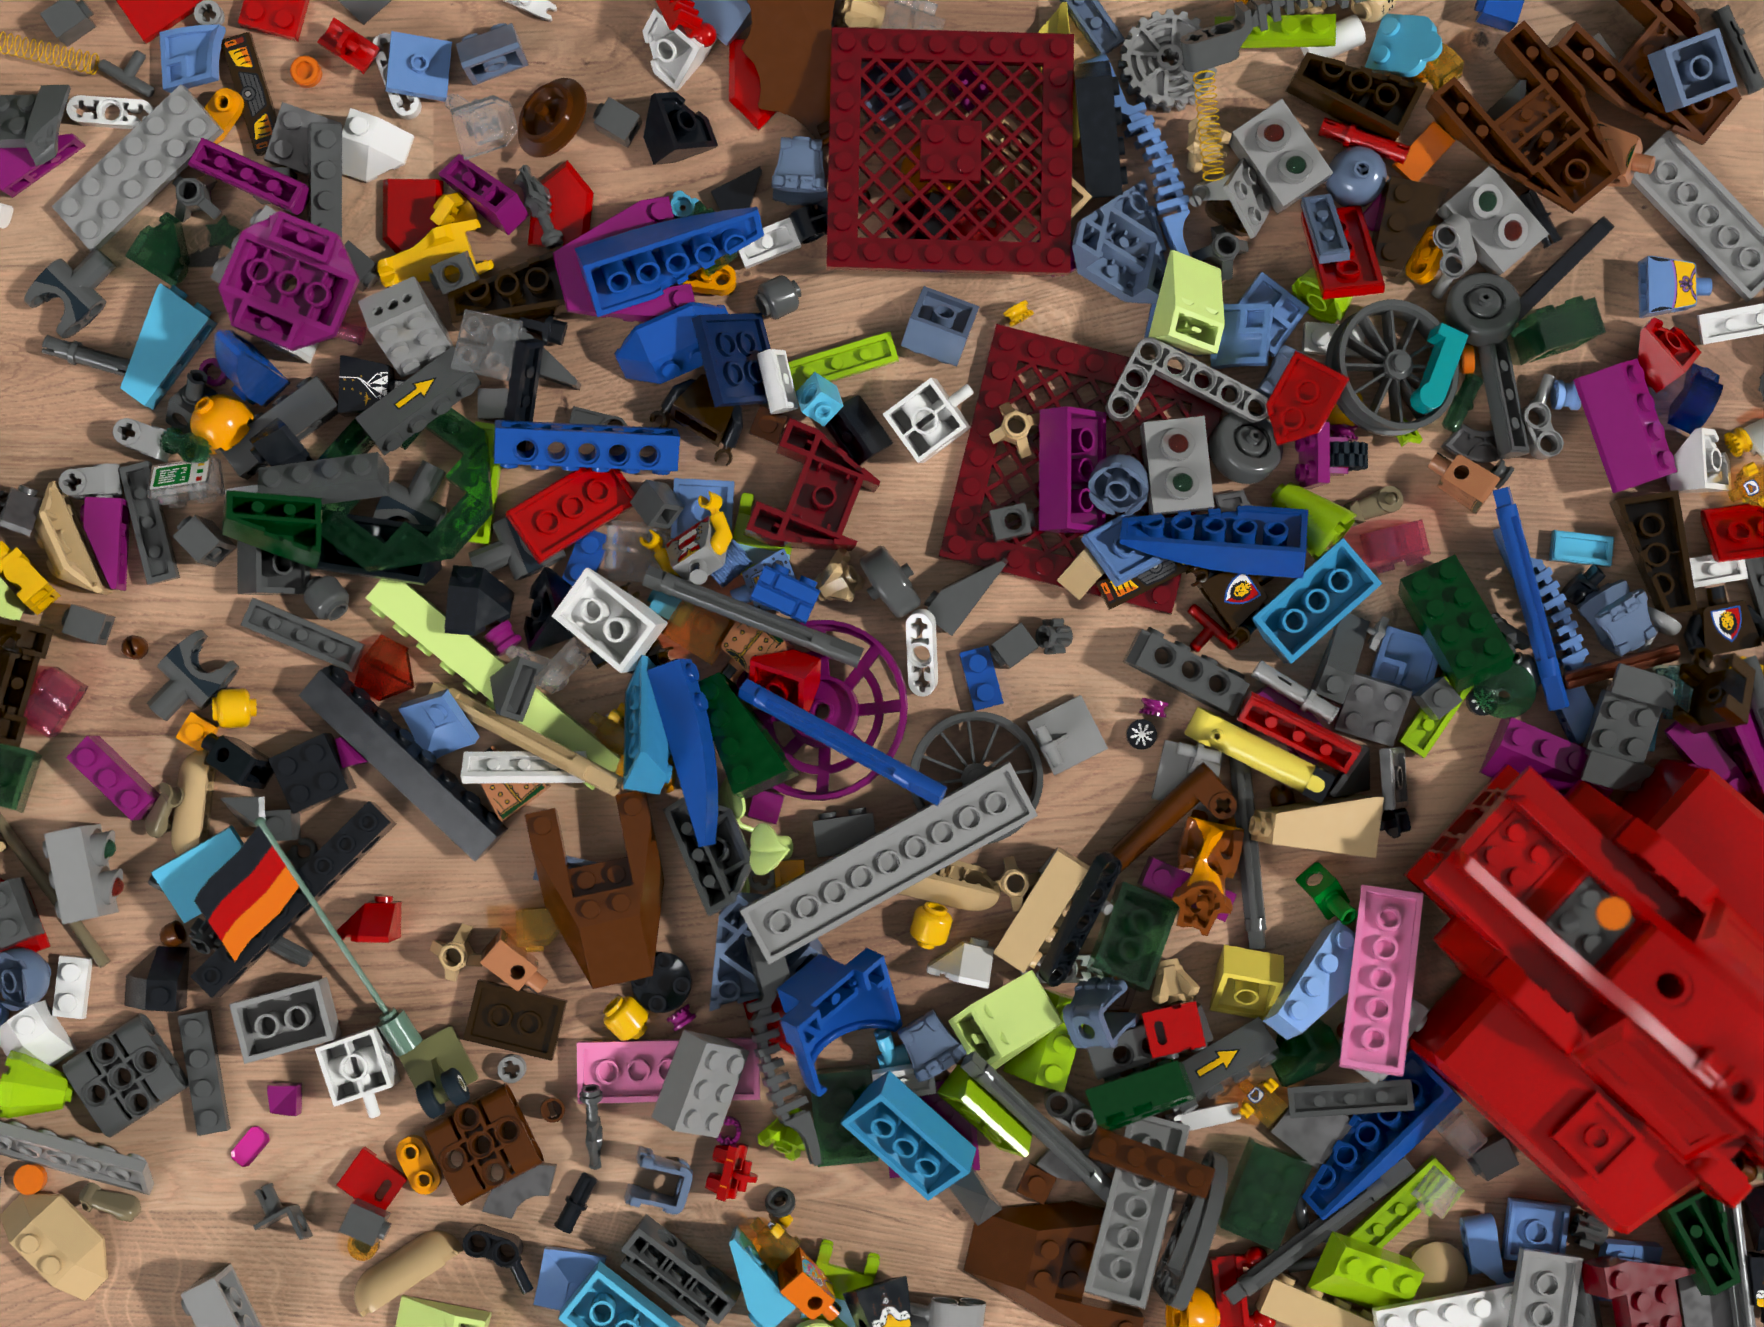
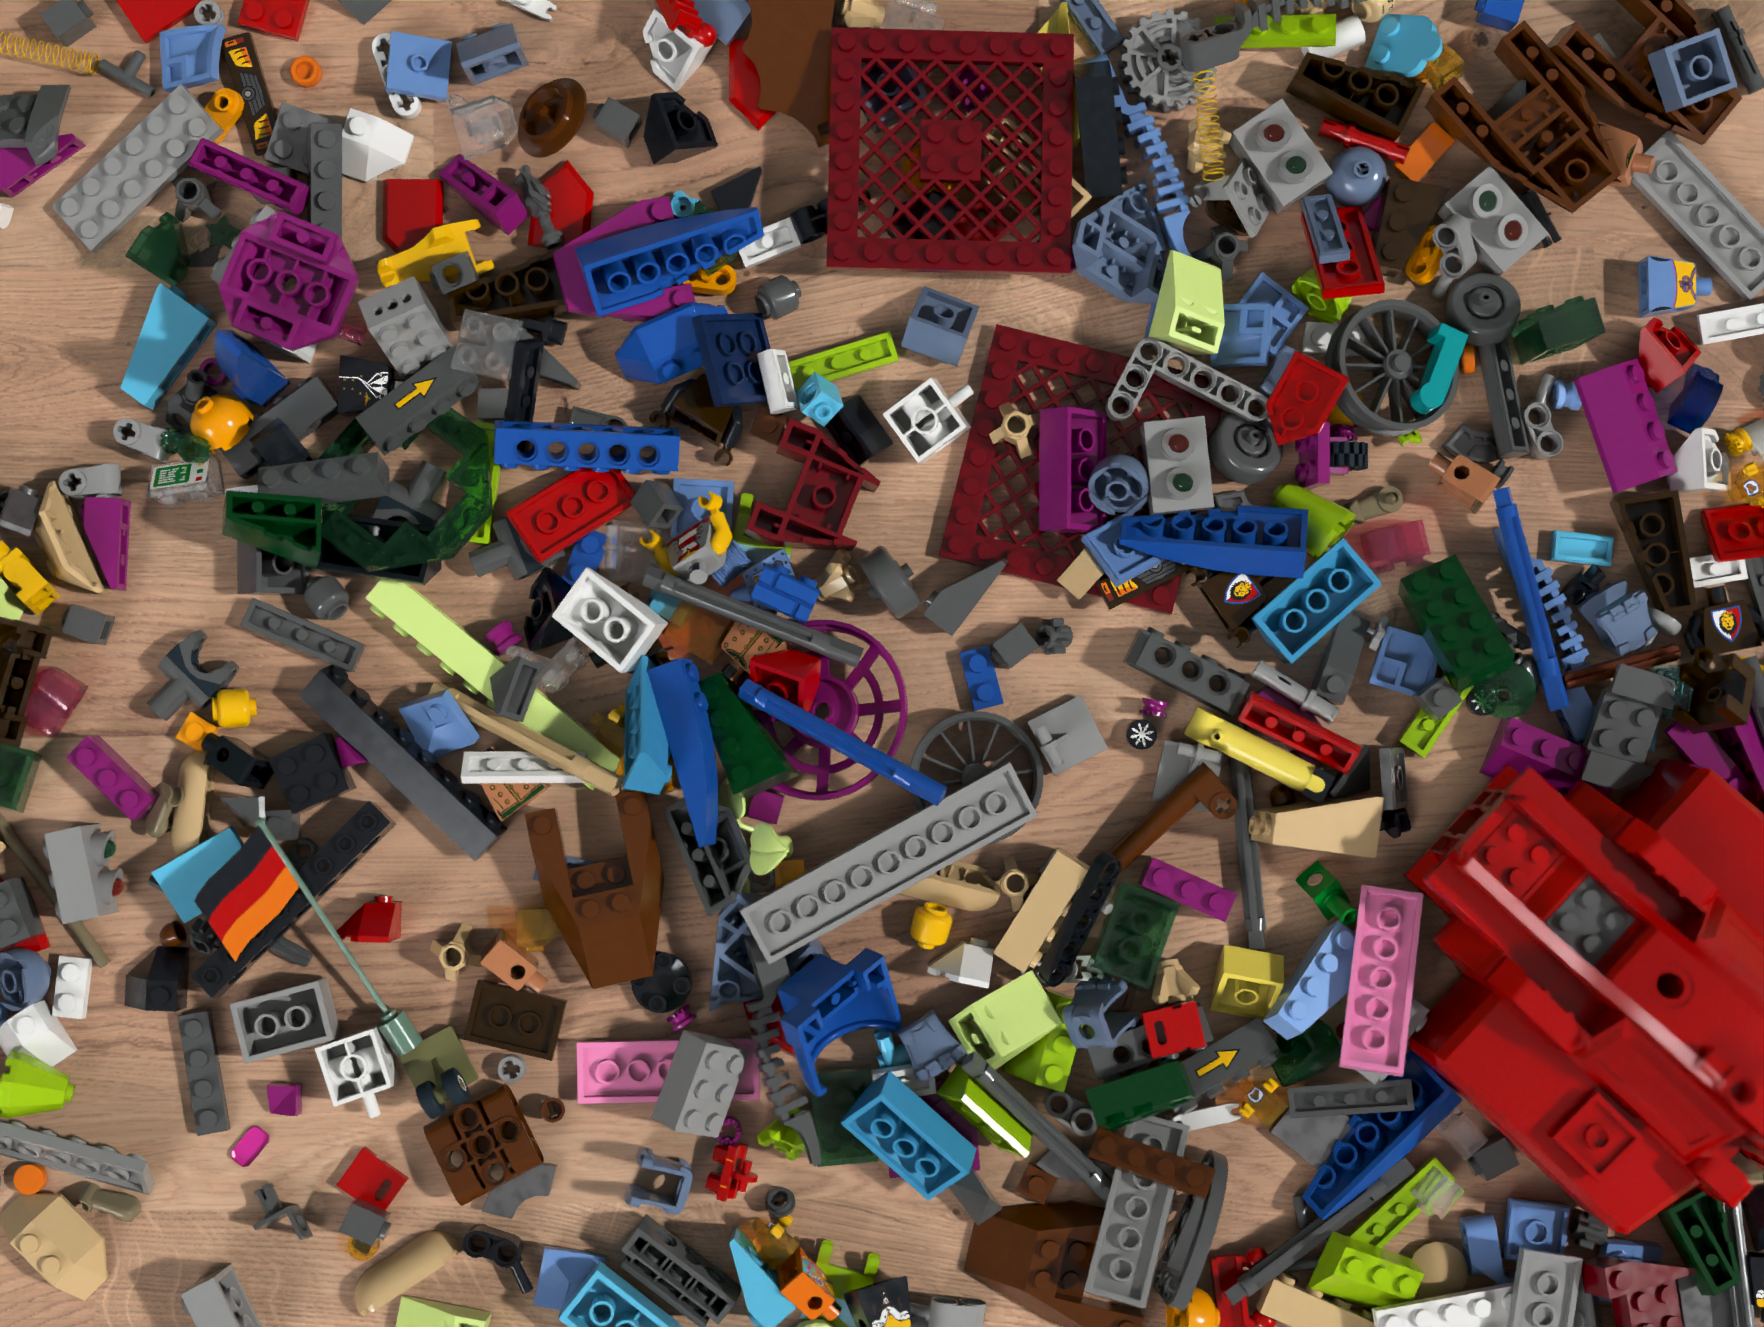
(74, 288): dark grey connector -> none
(76, 353): dark grey pin -> none
(91, 102): white beam -> none
(120, 1102): dark grey connector -> none
(139, 644): reddish brown hinge -> none
(148, 525): dark grey plate -> none
(203, 540): dark grey brick -> none
(349, 46): red hips -> none
(364, 267): dark grey brick -> none
(385, 669): clear red slope -> none
(421, 1164): light orange plate -> none
(452, 209): yellow plate -> none
(475, 600): black slope -> none
(576, 1202): black axle -> none
(591, 1096): dark grey piece -> none
(625, 1018): yellow head -> none
(800, 172): sand blue piece -> none
(840, 833): dark grey brick -> none
(913, 661): white beam -> none
(998, 526): dark grey brick -> none
(1018, 312): yellow bush -> none
(1209, 869): dark orange hips -> none
(1211, 629): red piece -> none
(1263, 1193): clear green brick -> none
(1373, 709): flat silver plate -> none
(1462, 402): clear green axle -> none
(1564, 264): black beam -> none
(1612, 913): orange tile -> none
(1747, 1167): reddish brown hinge -> none

